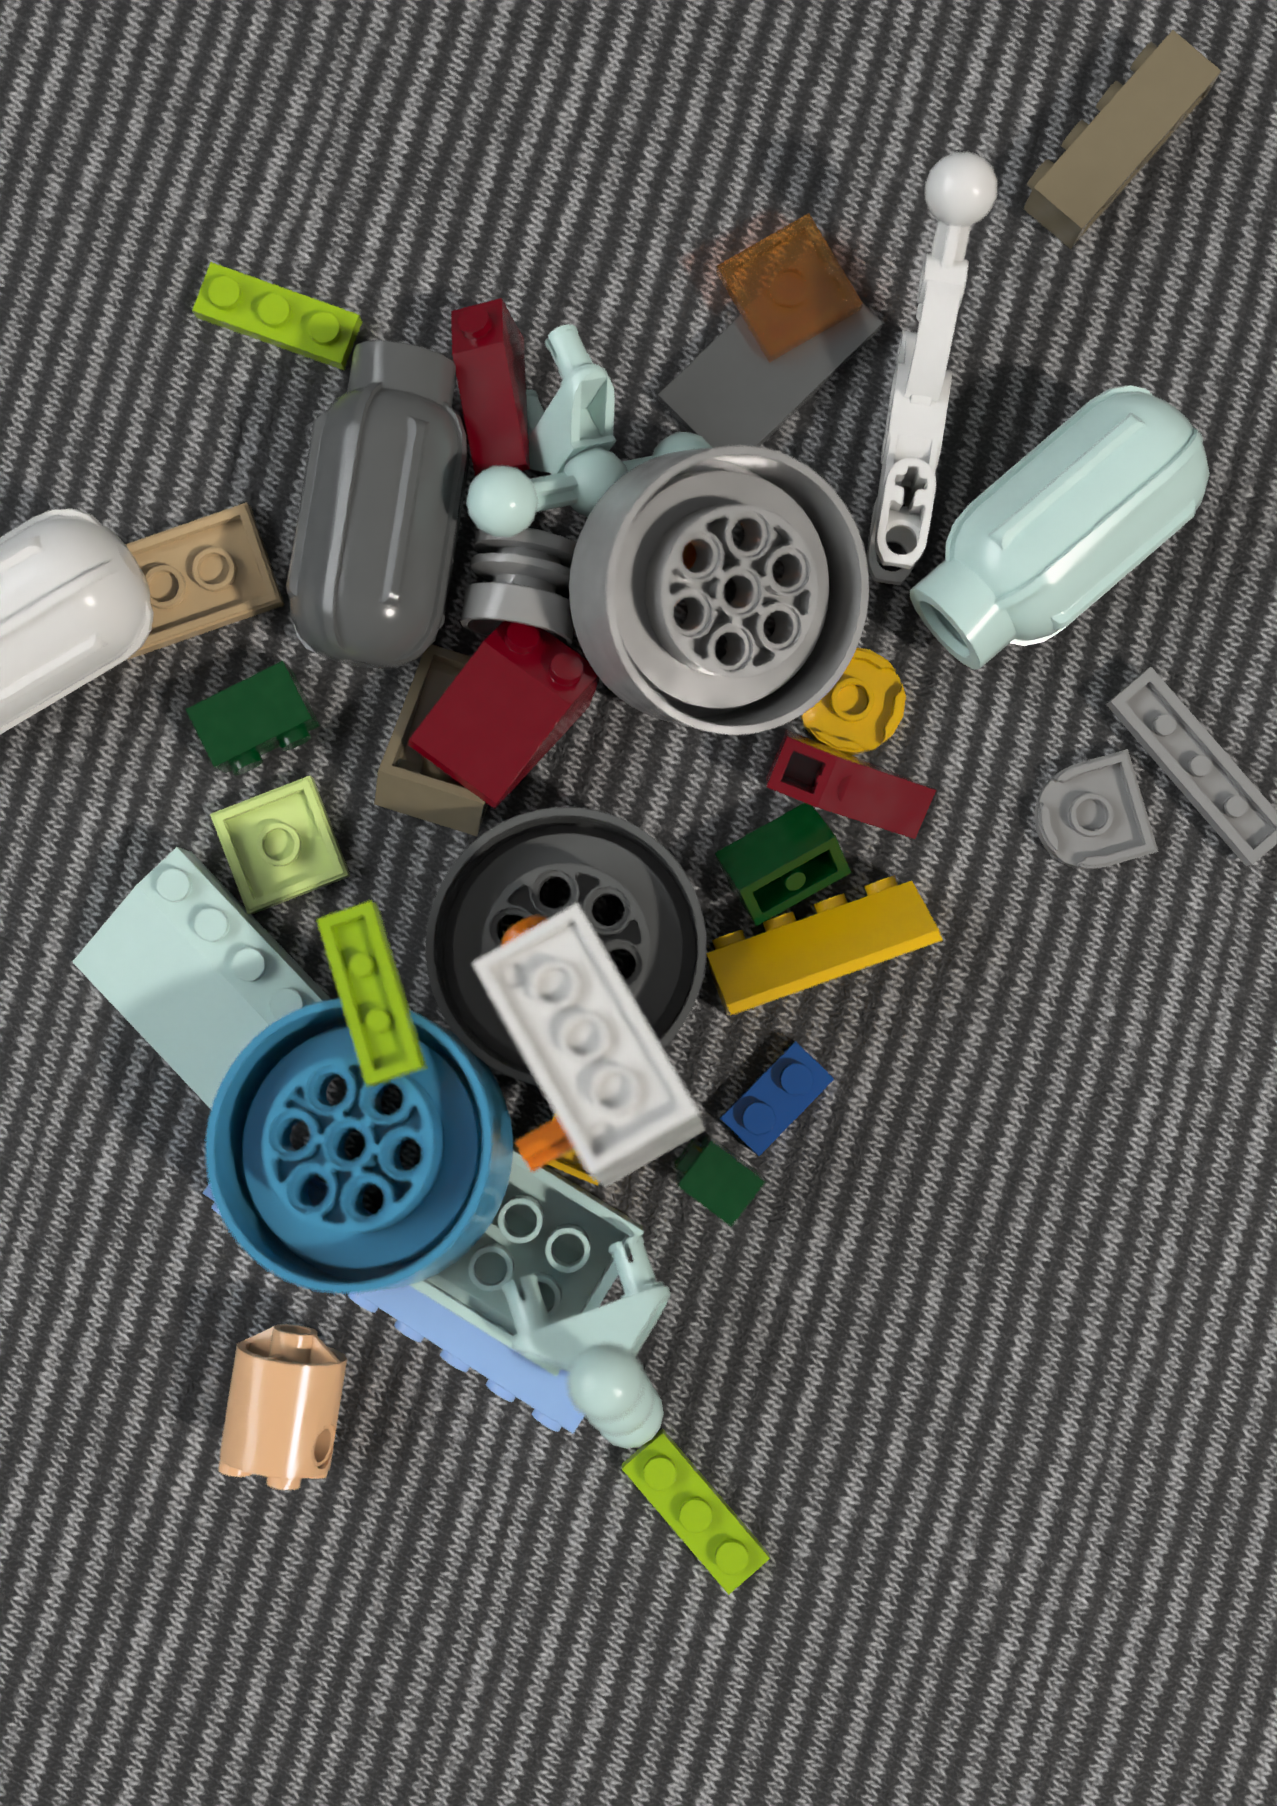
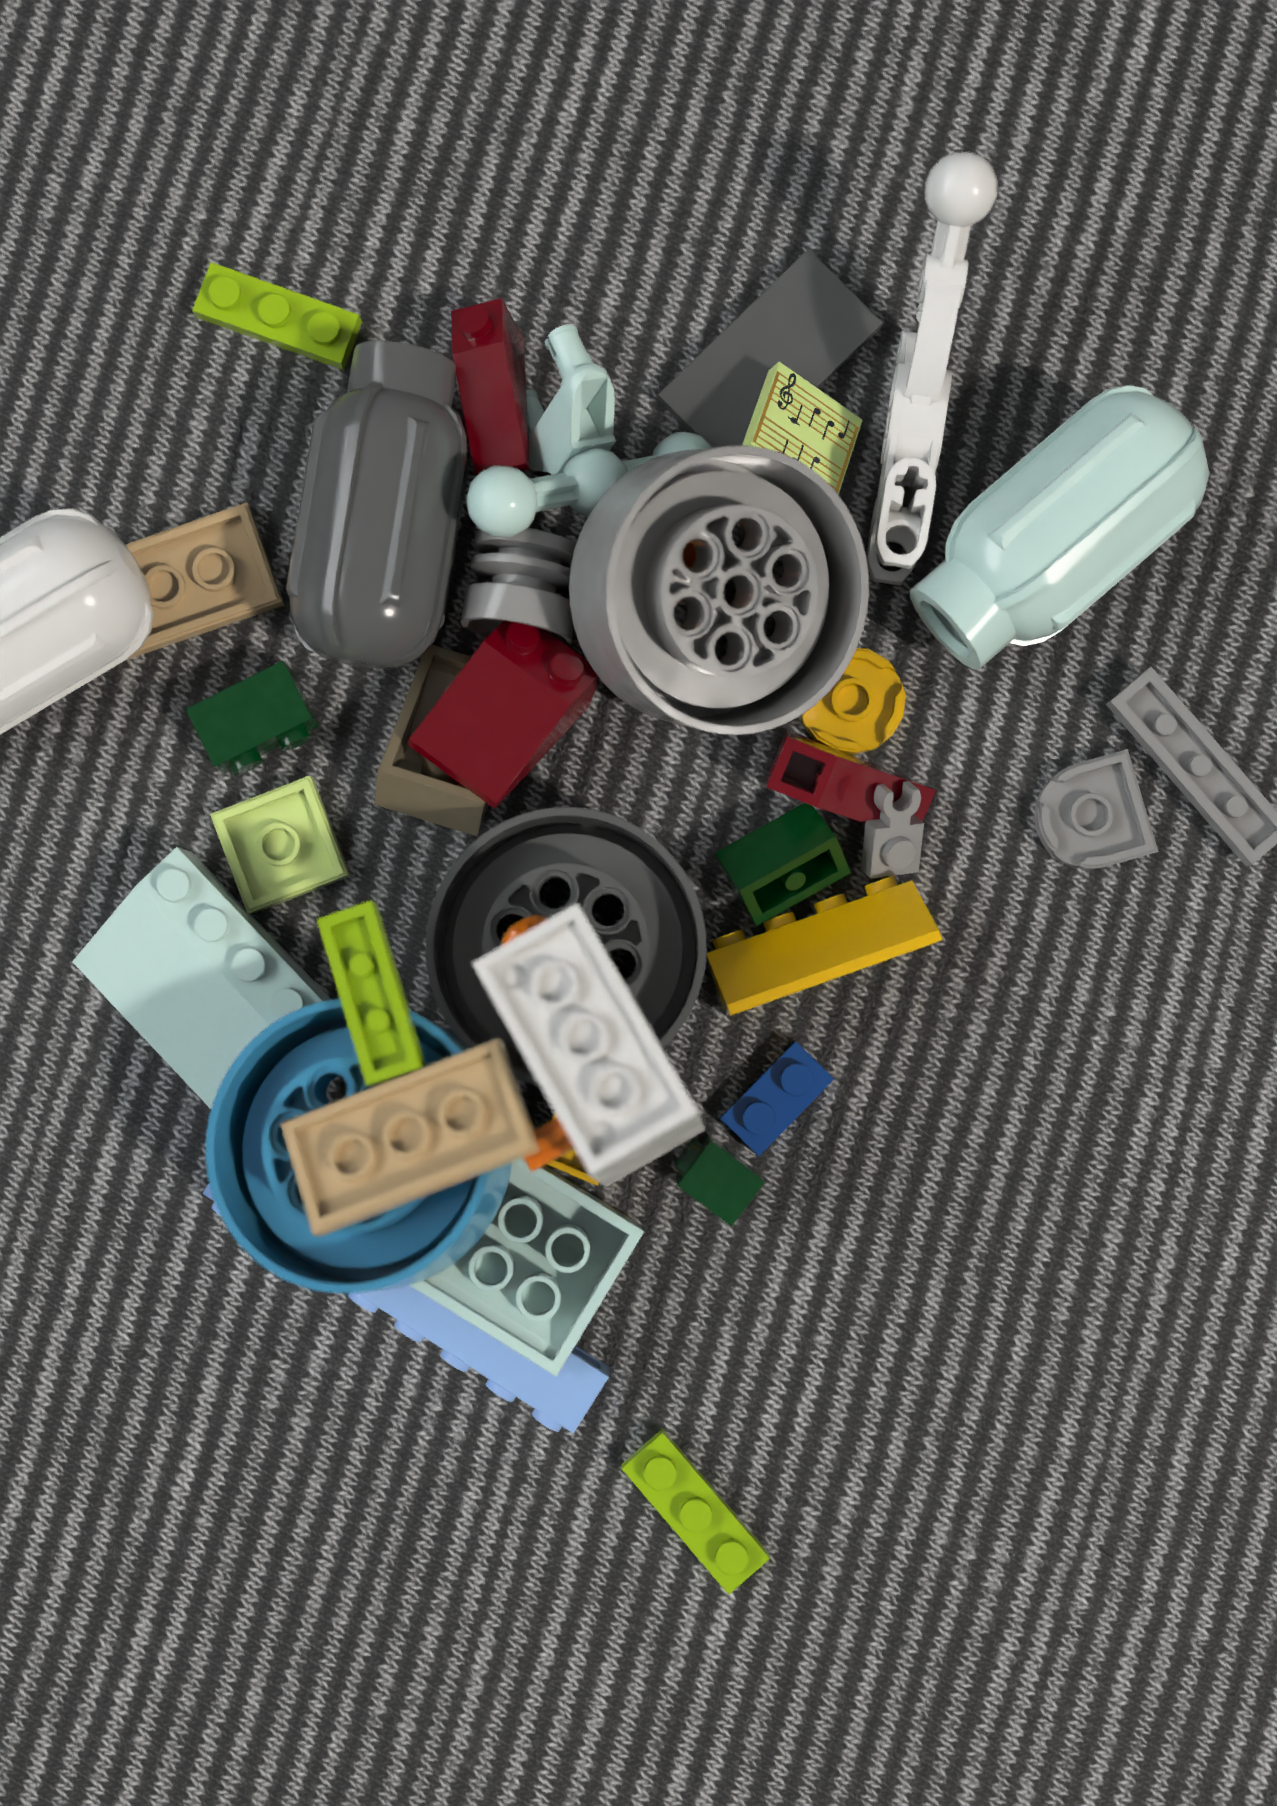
(282, 1407): light nougat cylinder -> none
(409, 1137): none -> tan tile
(600, 1347): light aqua connector -> none
(789, 287): clear orange tile -> none
(803, 425): none -> yellowish green tile
(894, 840): none -> light grey plate
(1120, 139): dark tan brick -> none

